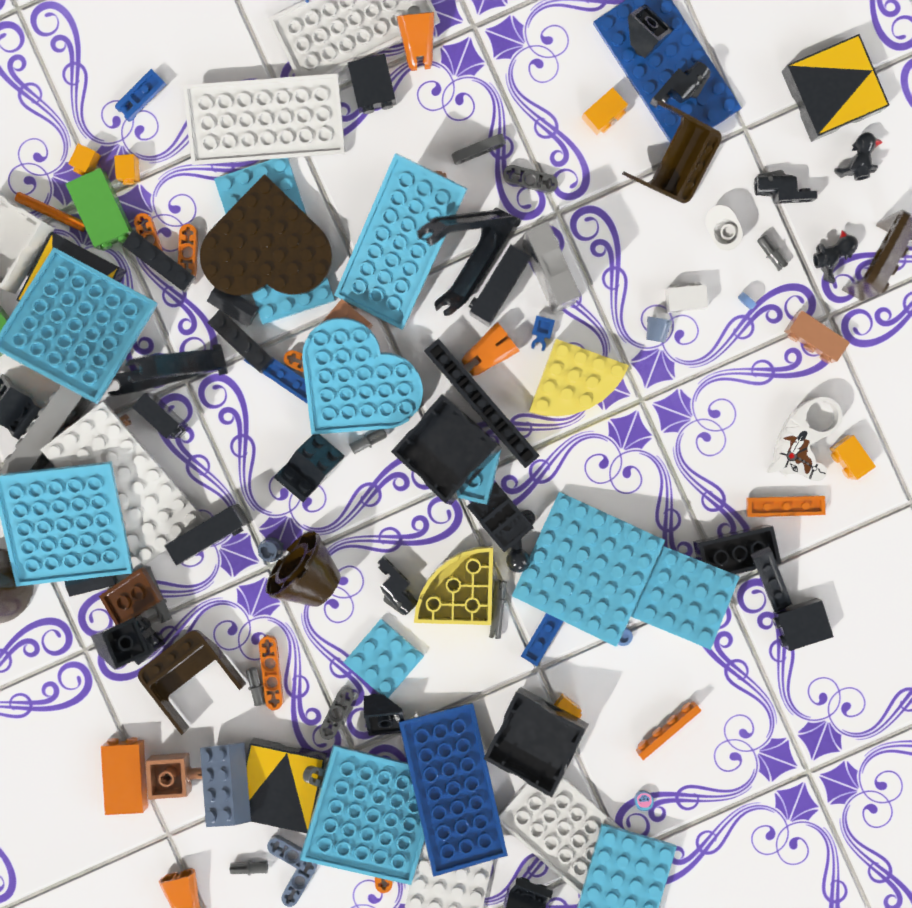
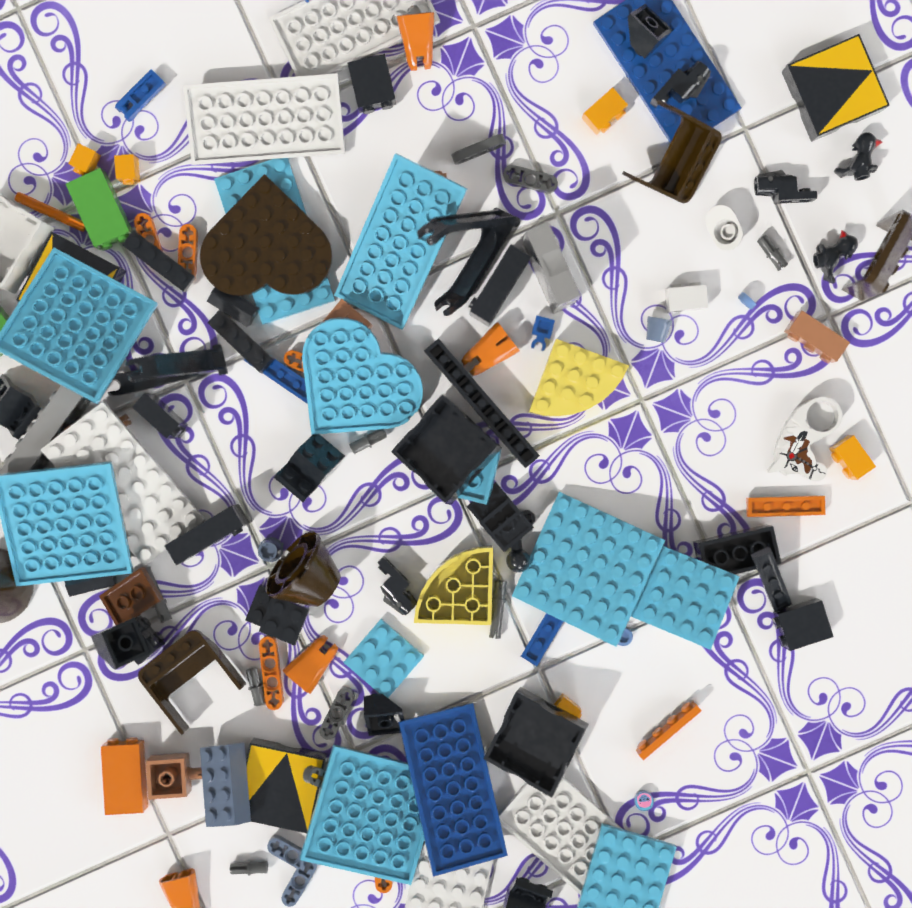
(277, 617): none -> black bracket
(310, 664): none -> orange piece

